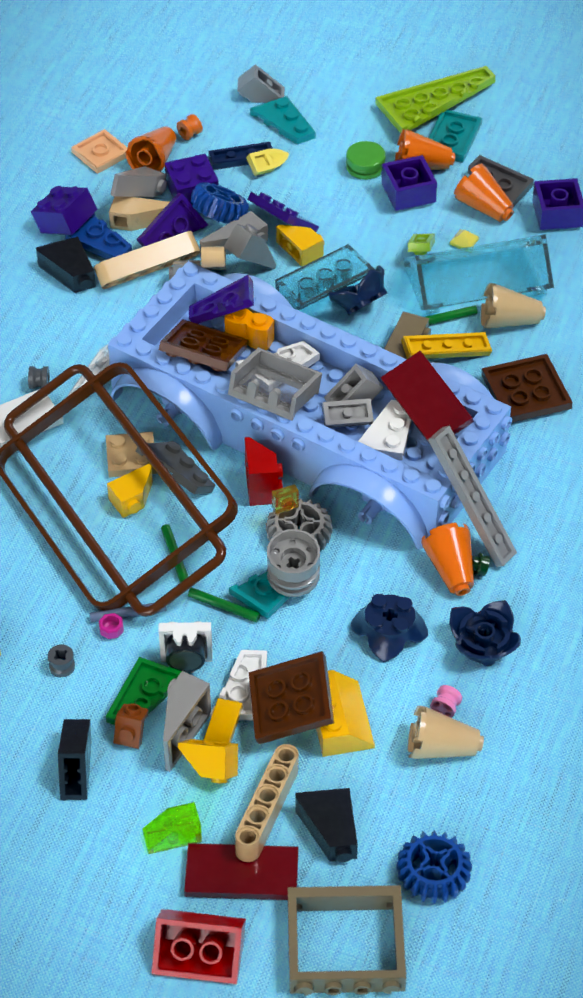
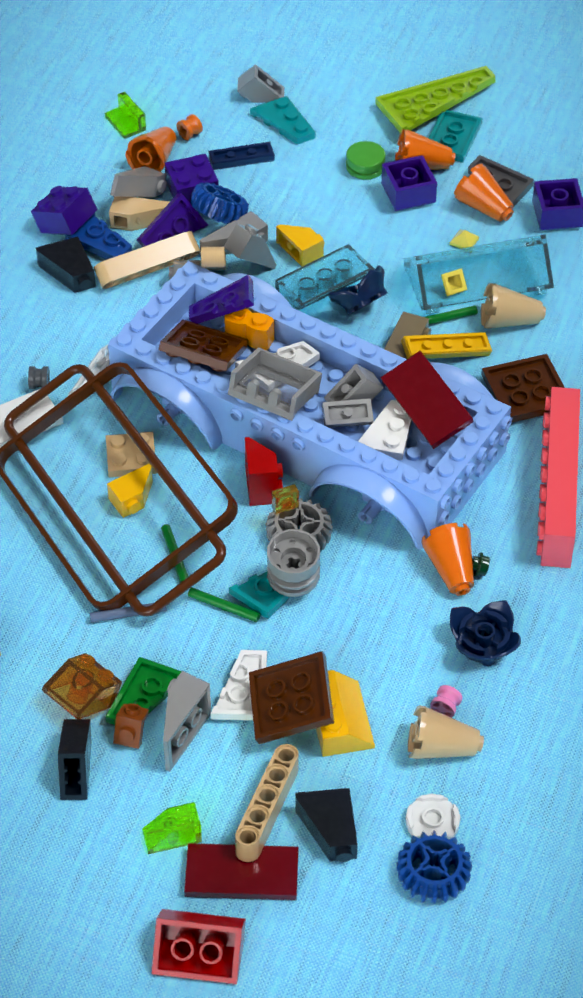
(57, 665): dark grey wheel -> none
(83, 686): none -> clear orange slope
(100, 151): light nougat tile -> none
(111, 626): dark pink tile -> none
(127, 117): none -> clear neon green panel
(182, 467): dark grey wing -> none
(185, 645): piece -> none
(211, 758): yellow slope -> none
(224, 721): yellow slope -> none
(266, 160): light yellow plate -> none
(277, 209): dark purple wing -> none
(340, 899): dark tan window -> none
(389, 624): dark blue brick -> none
(421, 243): lime plate -> none
(432, 813): none -> white tile
(454, 282): none -> light yellow slope
(472, 496): light grey plate -> none
(559, 478): none -> coral brick

